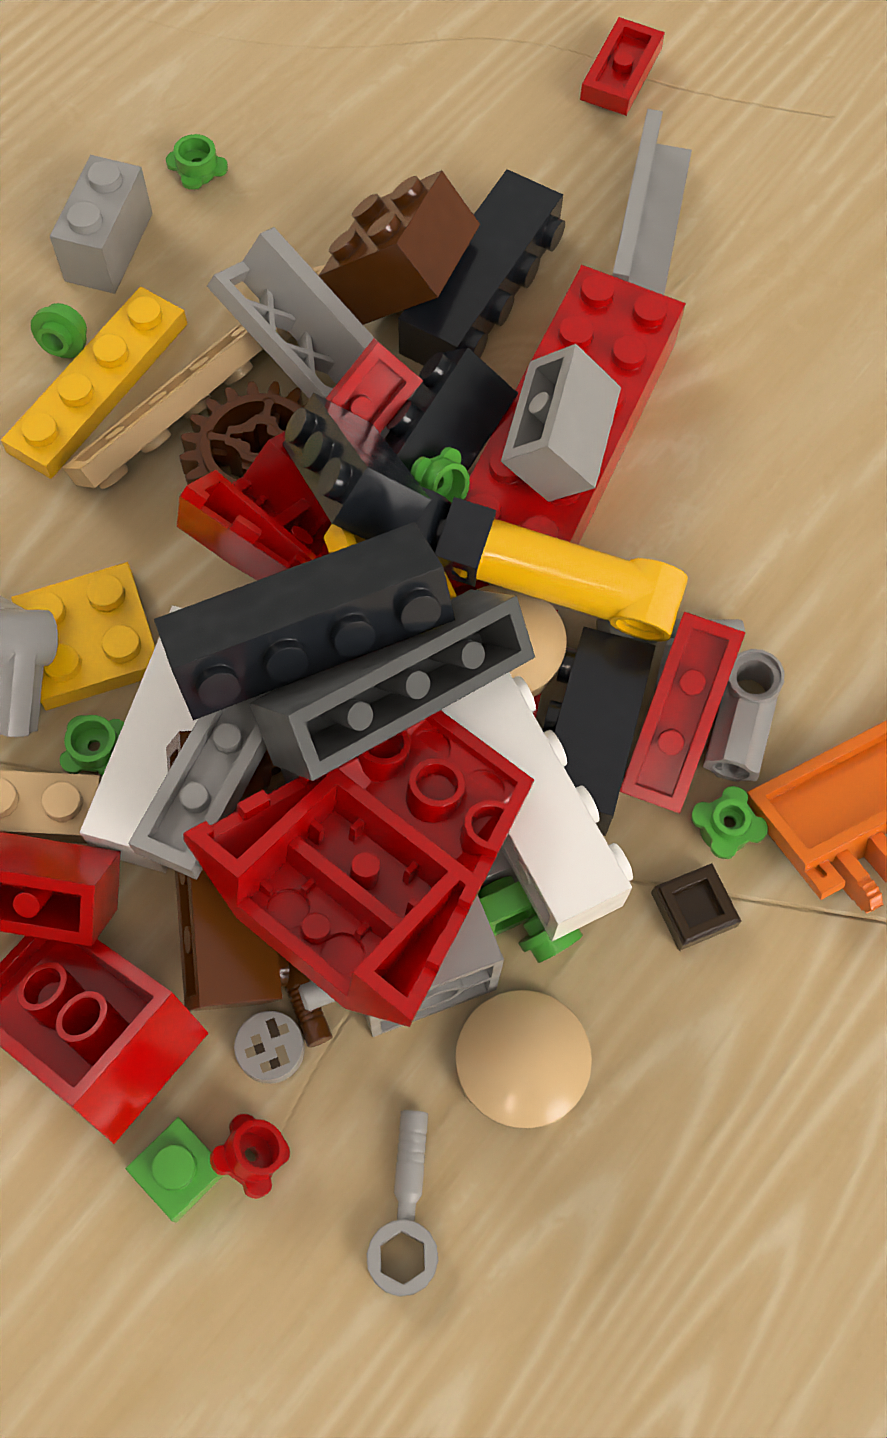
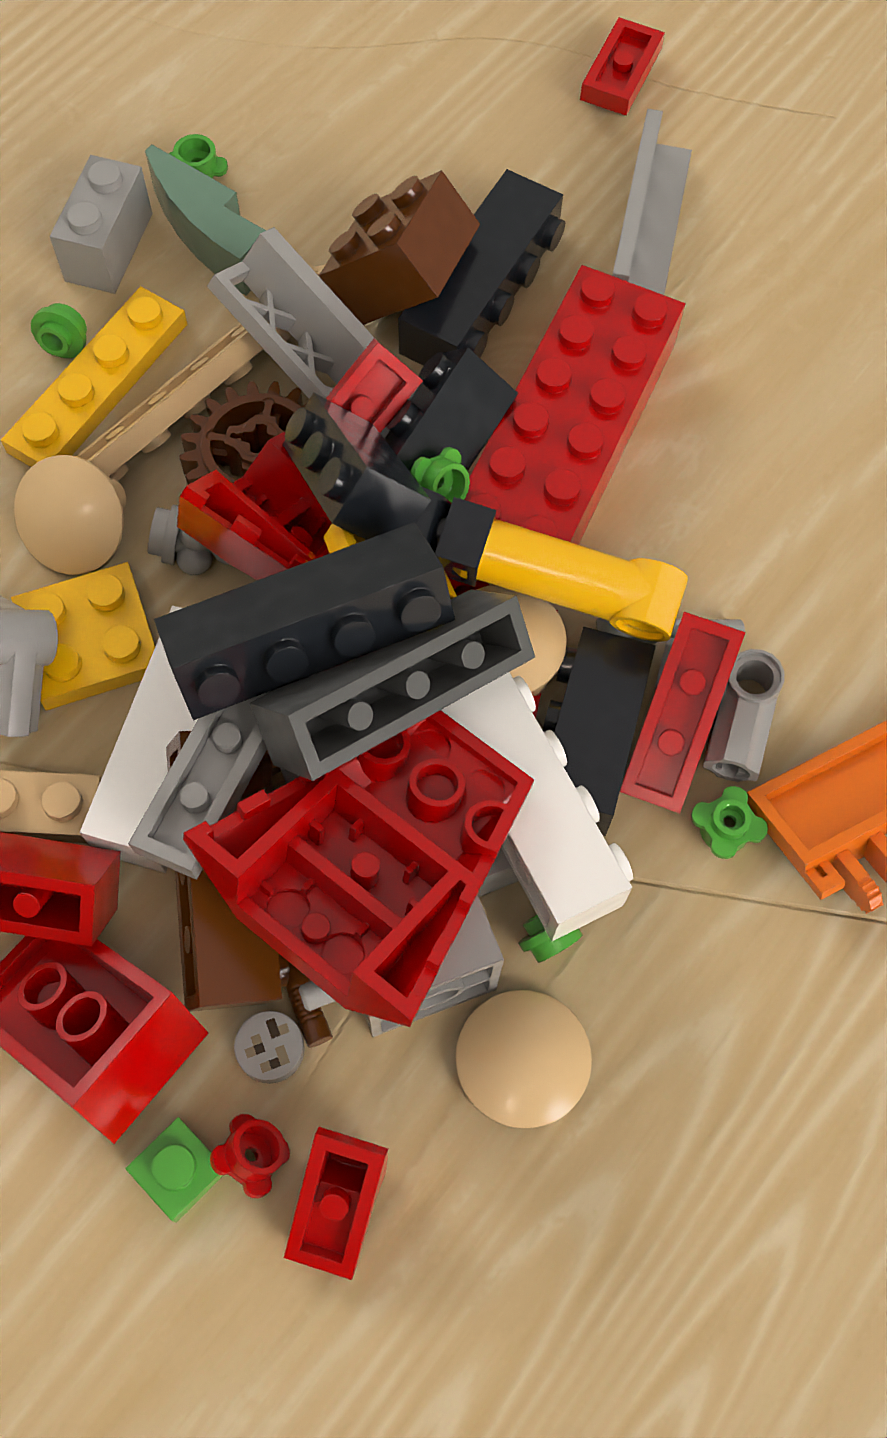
(69, 514): none -> tan dish
(80, 734): bright green plate -> none
(175, 545): none -> light grey piece
(202, 213): none -> sand green slope
(336, 1202): none -> red slope
(407, 1191): light grey piece -> none
(505, 904): bright green plate -> none
(561, 424): light grey brick -> none
(695, 906): dark brown tile -> none

